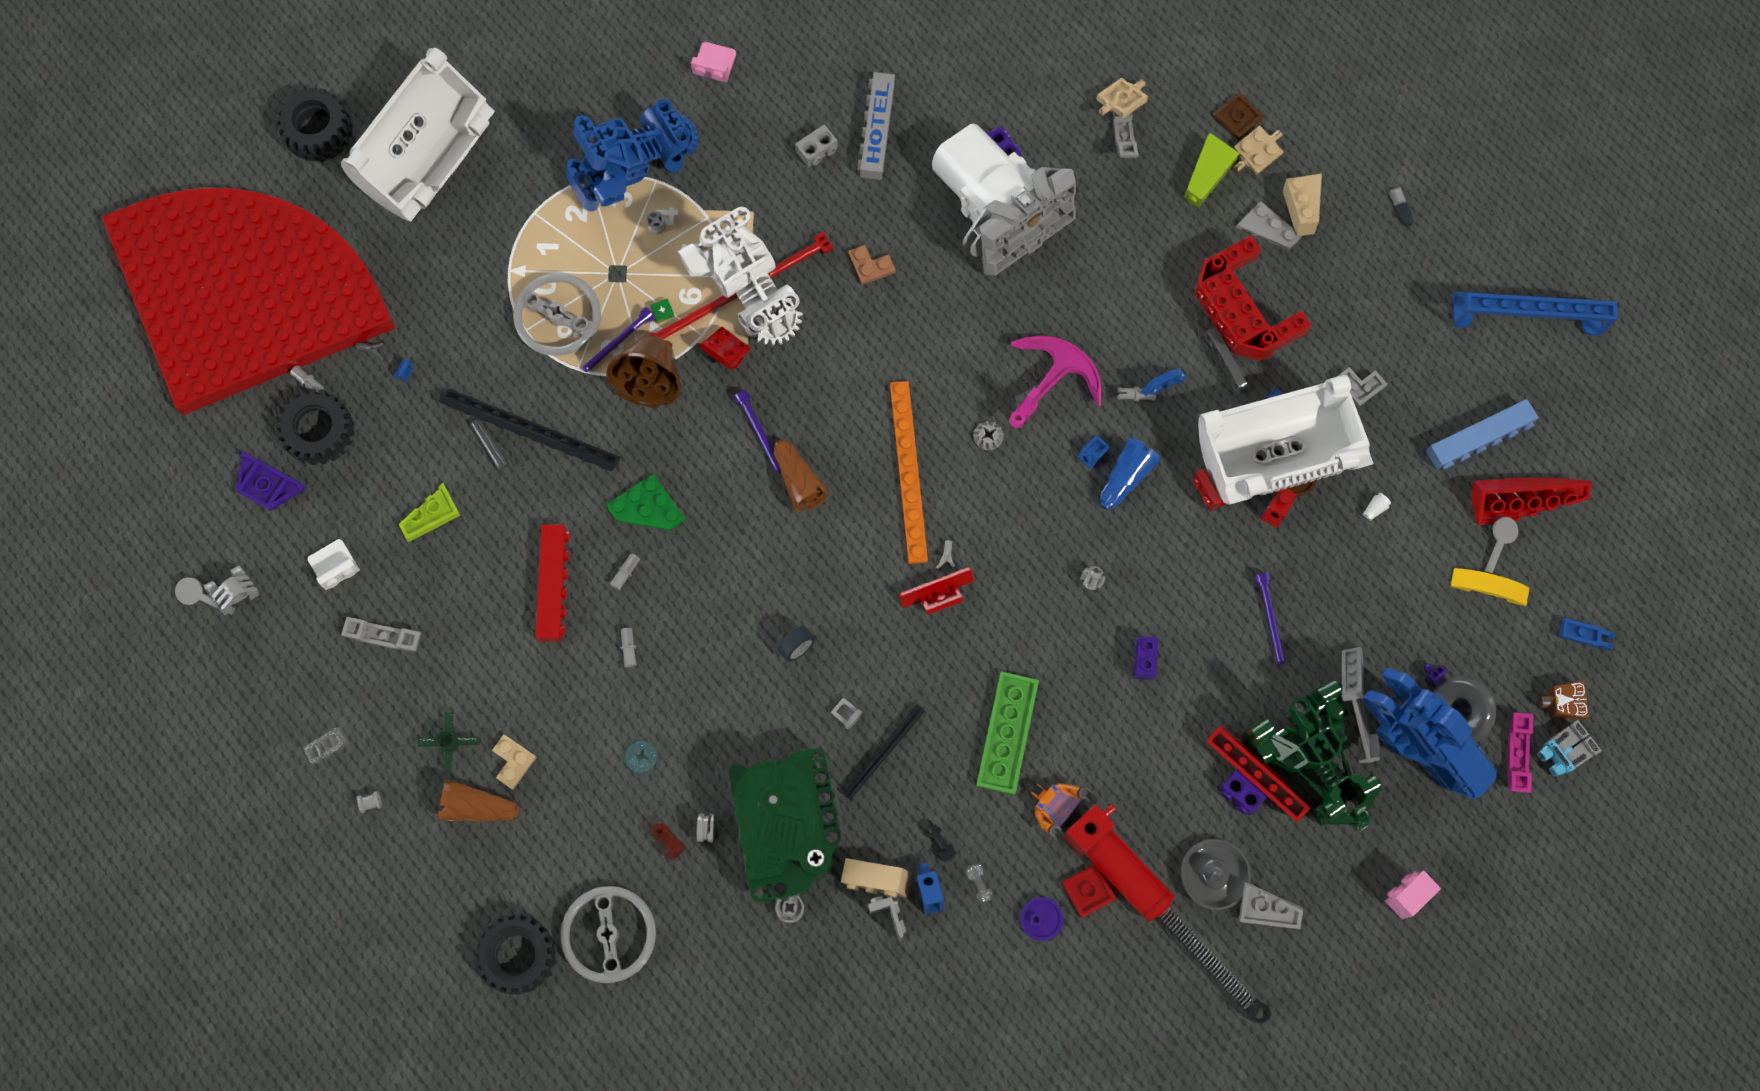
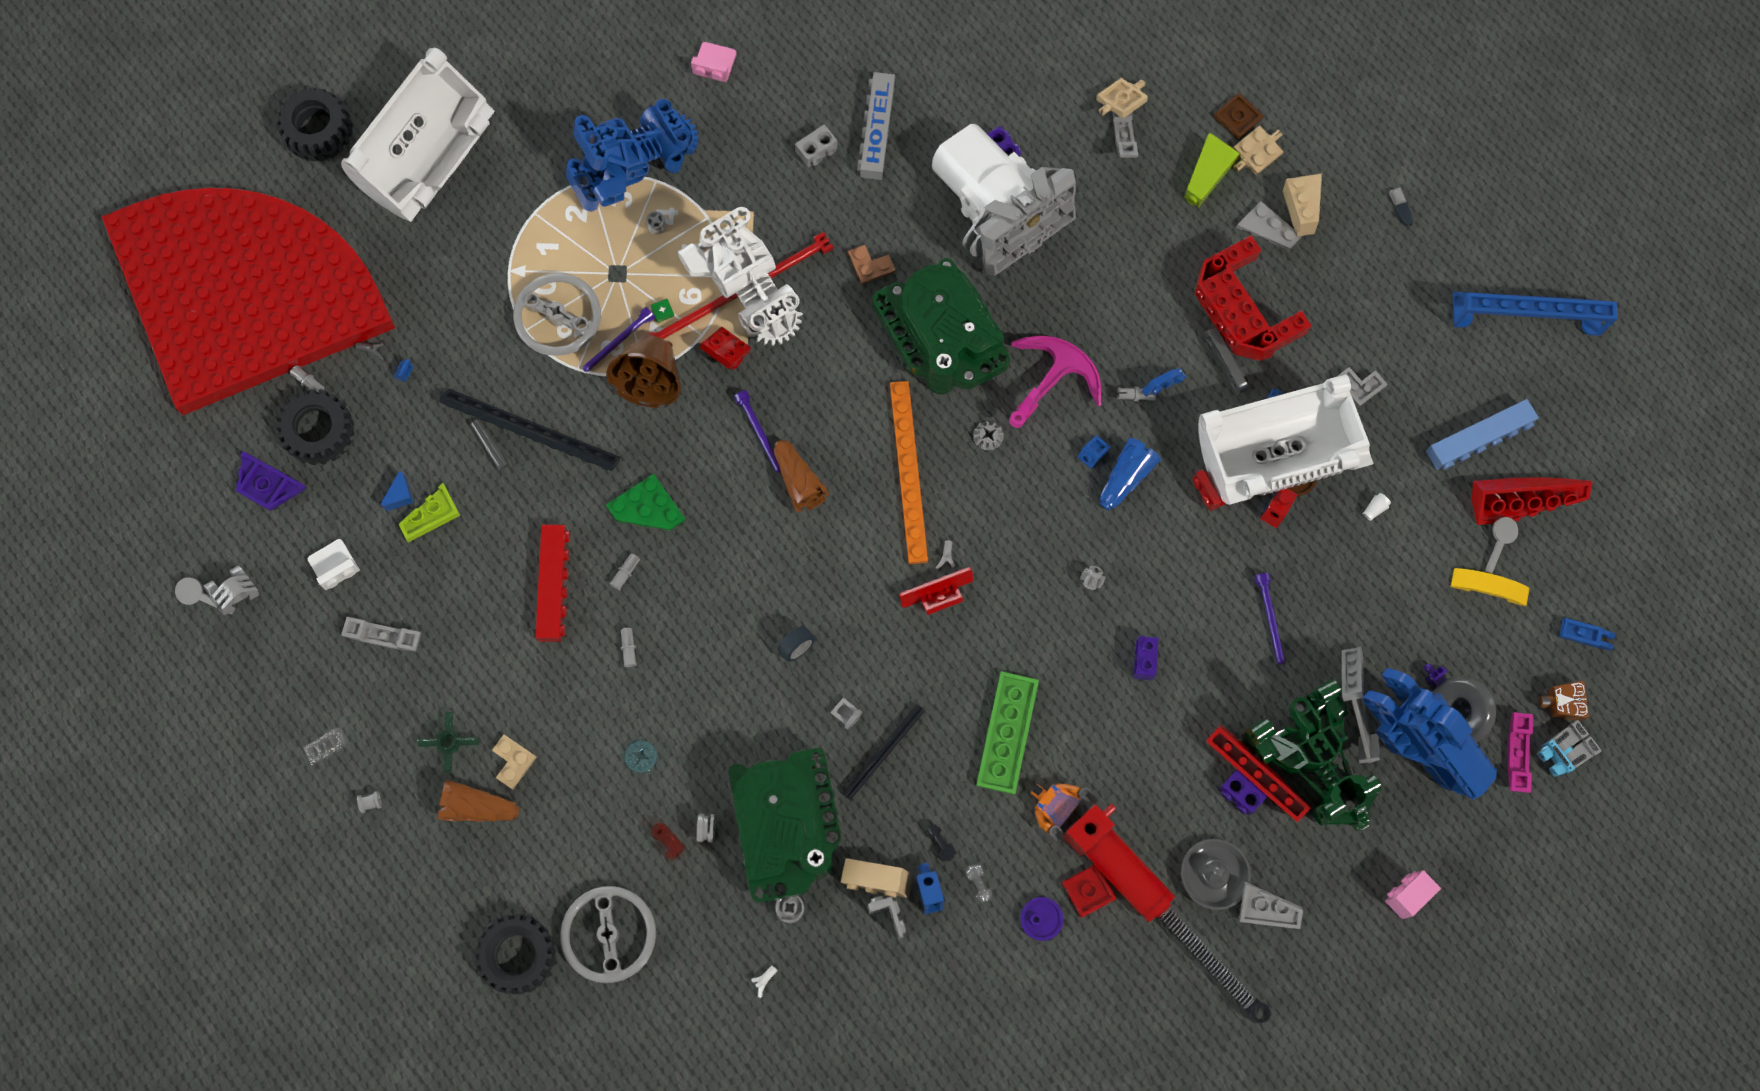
(398, 494): none -> blue slope
(762, 980): none -> white bar
(944, 326): none -> dark green piece

